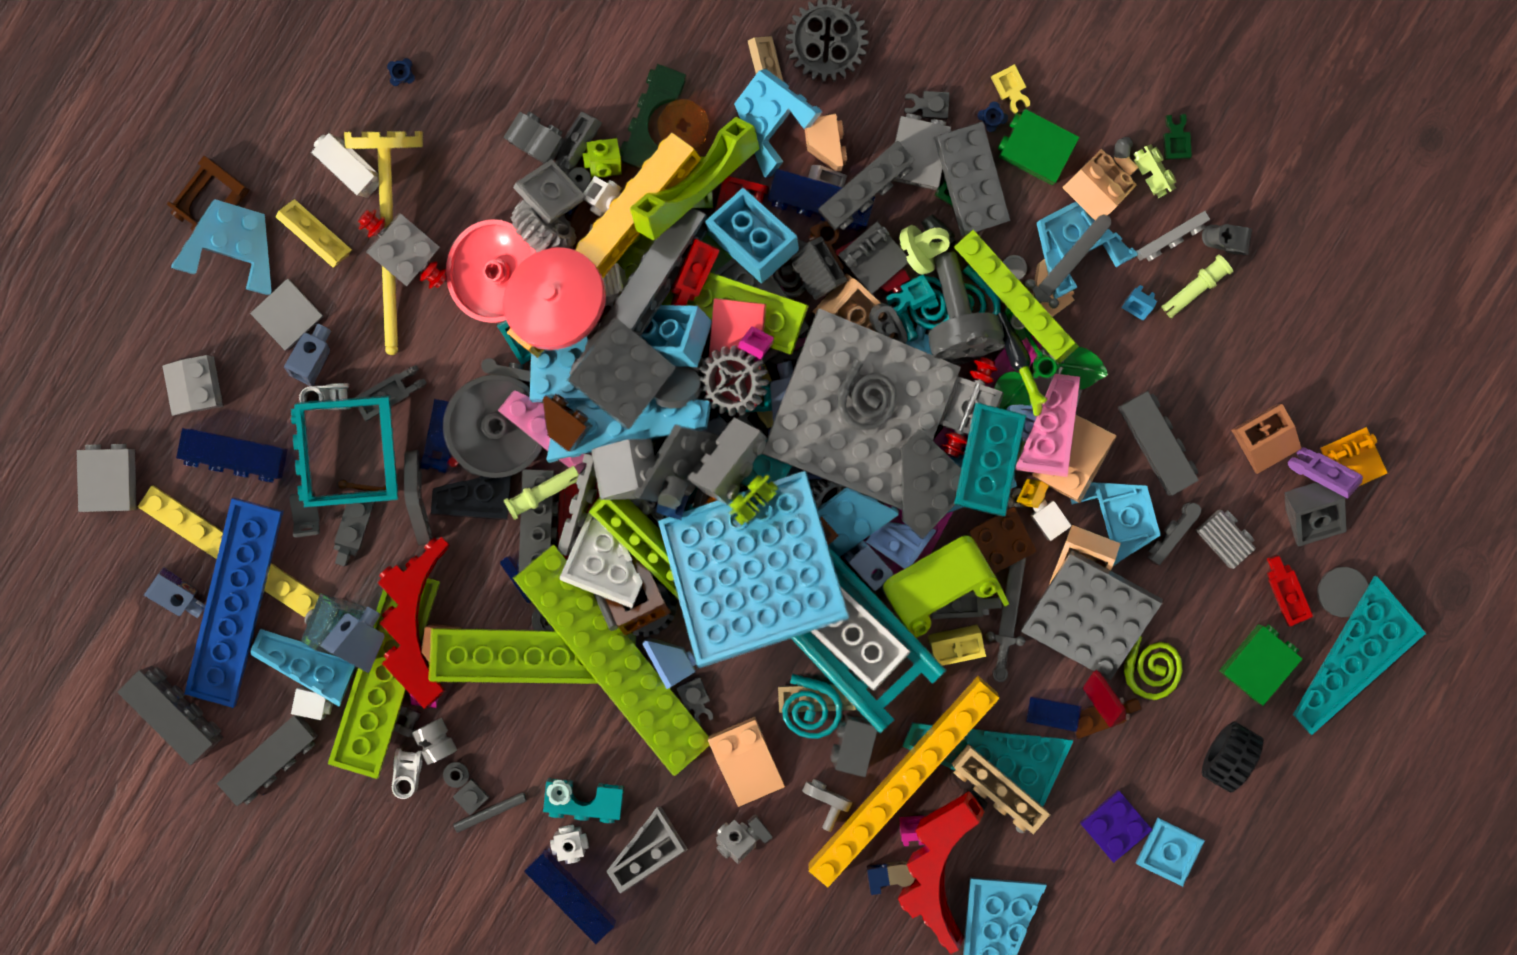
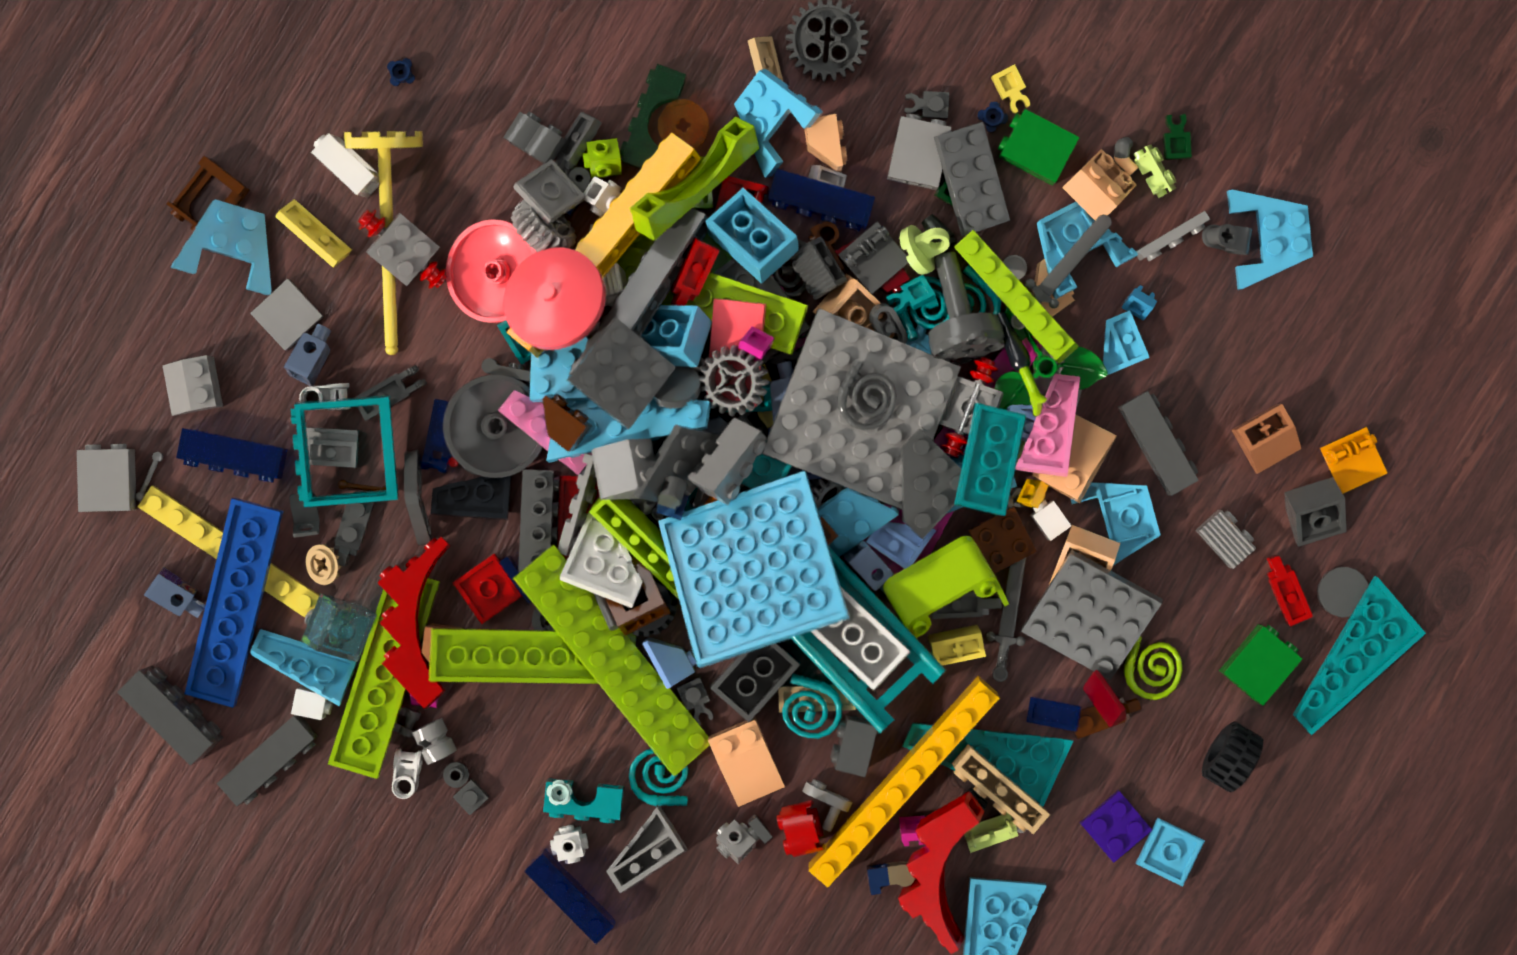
(157, 457): none -> light grey hinge
(315, 565): none -> tan gear
(333, 447): none -> light grey plate
(356, 639): sand blue torso -> none
(487, 589): none -> red plate
(490, 812): dark grey bar -> none
(531, 497): yellowish green pin -> none
(659, 771): none -> teal piece
(739, 504): lime hinge -> none
(754, 678): none -> dark grey brick
(801, 829): none -> red brick
(866, 185): dark grey brick -> none
(991, 832): none -> yellowish green hinge
(1122, 343): none -> medium azure wing
(1175, 531): dark grey plate -> none
(1206, 279): yellowish green pin -> none
(1281, 231): none -> medium azure wing
(1326, 472): medium lavender hinge -> none

